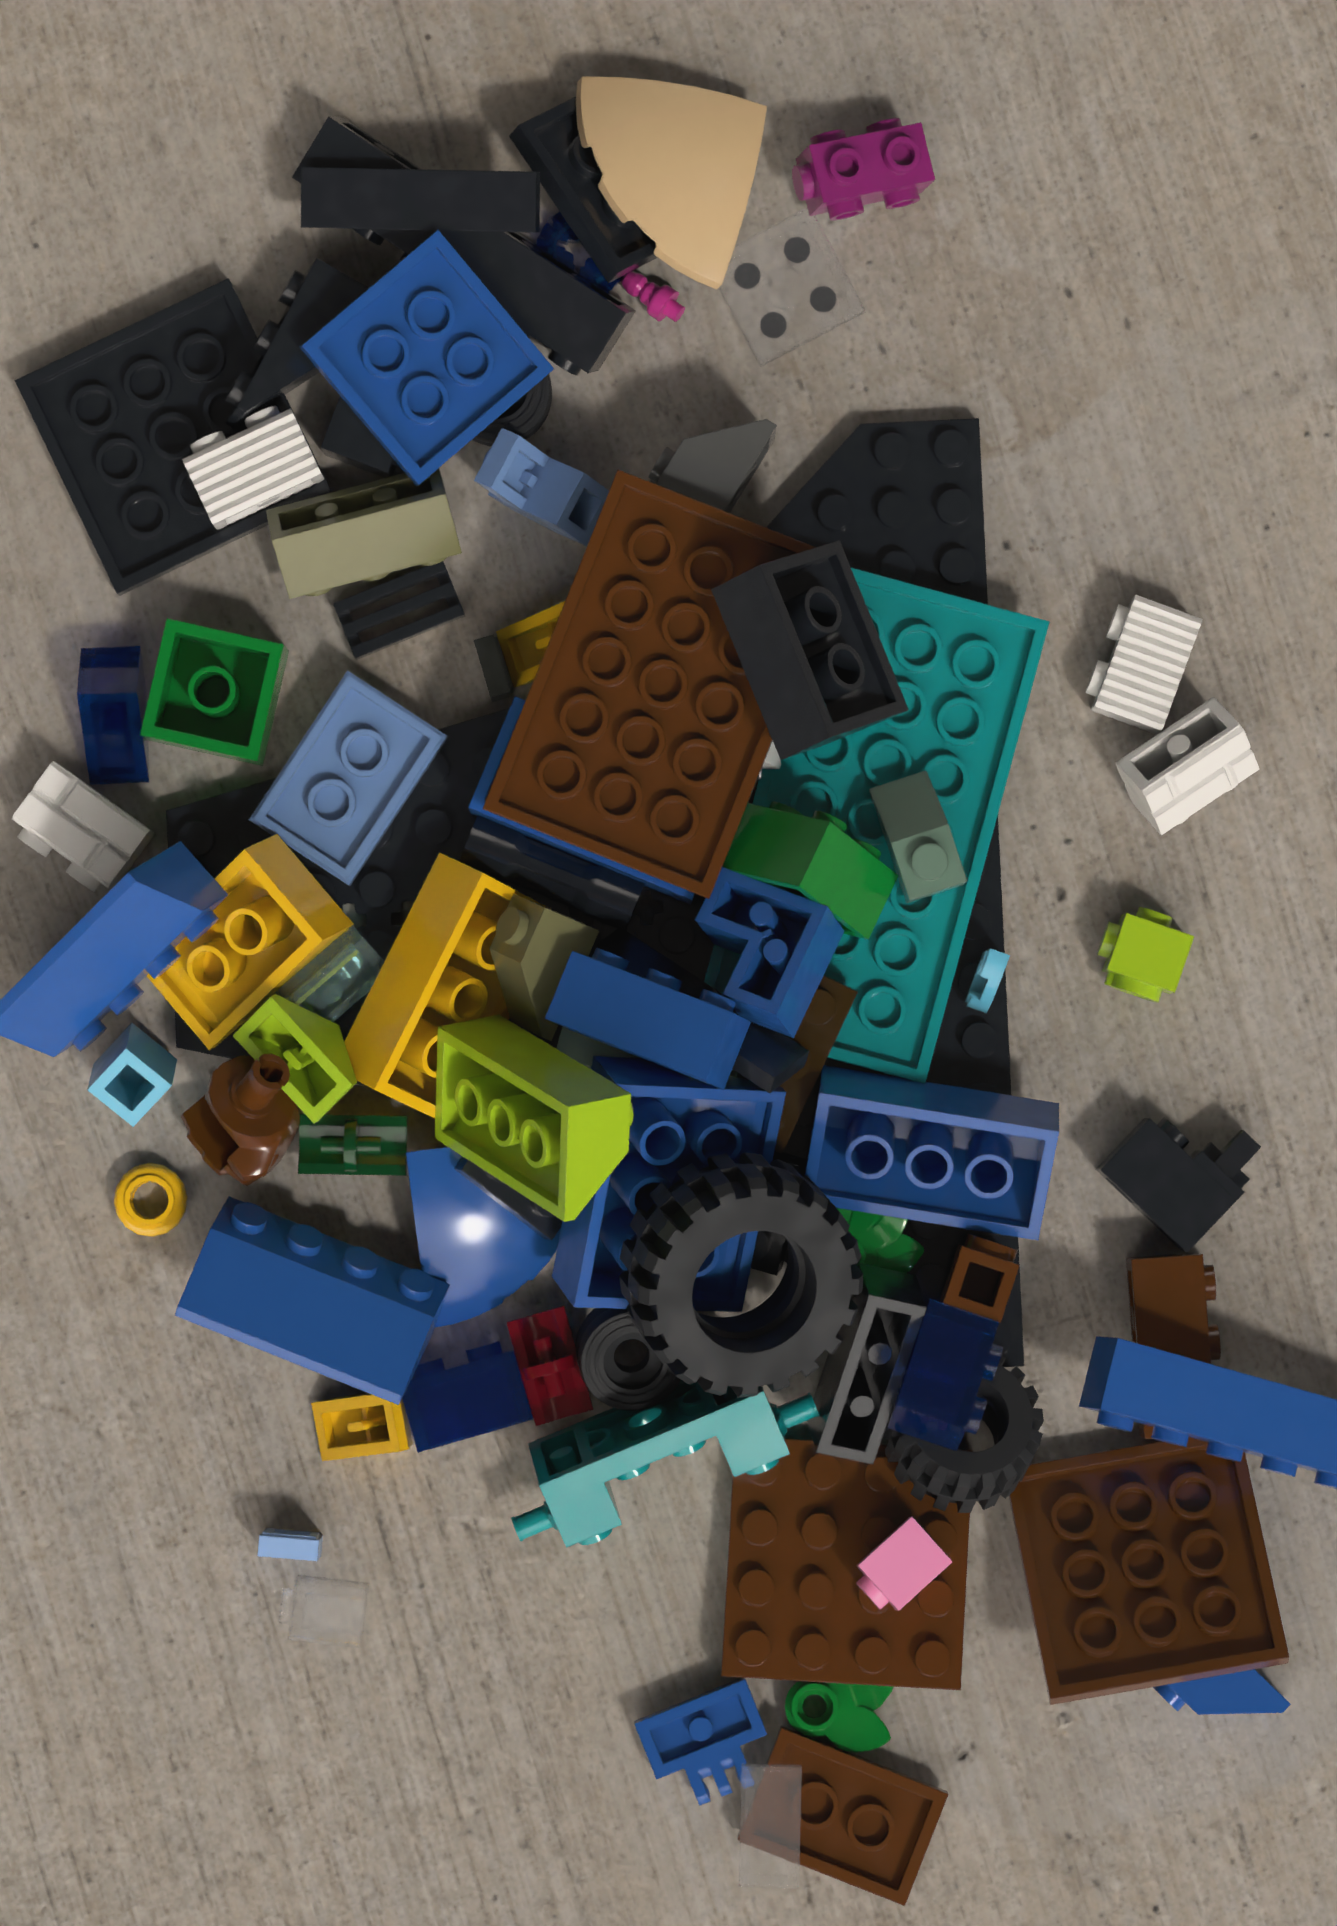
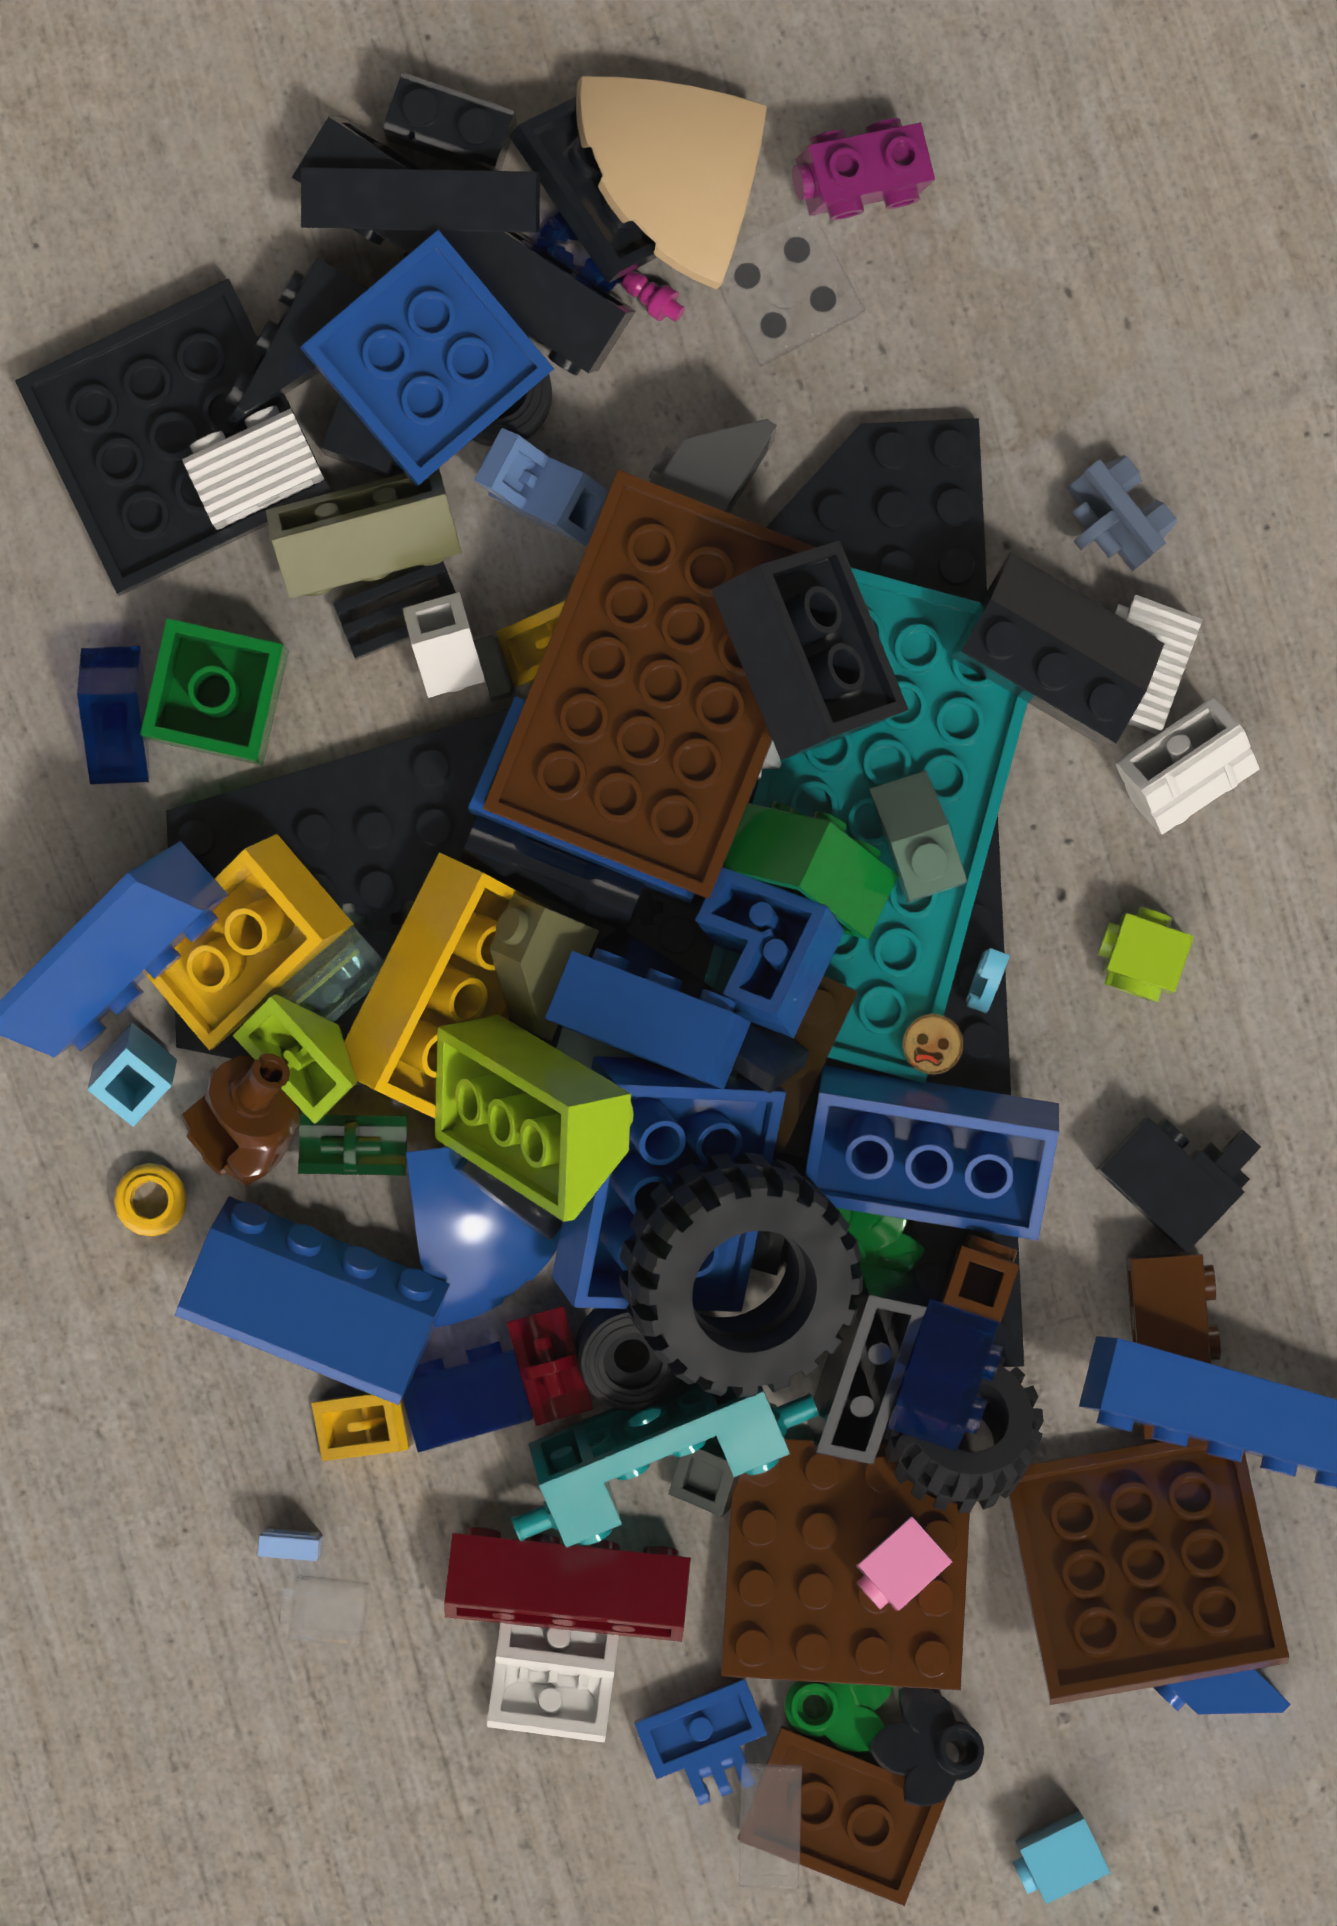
(82, 827): white brick -> none
(348, 778): medium blue tile -> none
(443, 645): none -> white brick
(449, 124): none -> black brick
(552, 1682): none -> white slope
(569, 1587): none -> dark red brick
(705, 1480): none -> pearl dark grey plate
(919, 1747): none -> black plate
(932, 1044): none -> clear orange tile
(1059, 651): none -> black slope
(1060, 1858): none -> medium azure brick
(1112, 515): none -> sand blue hips

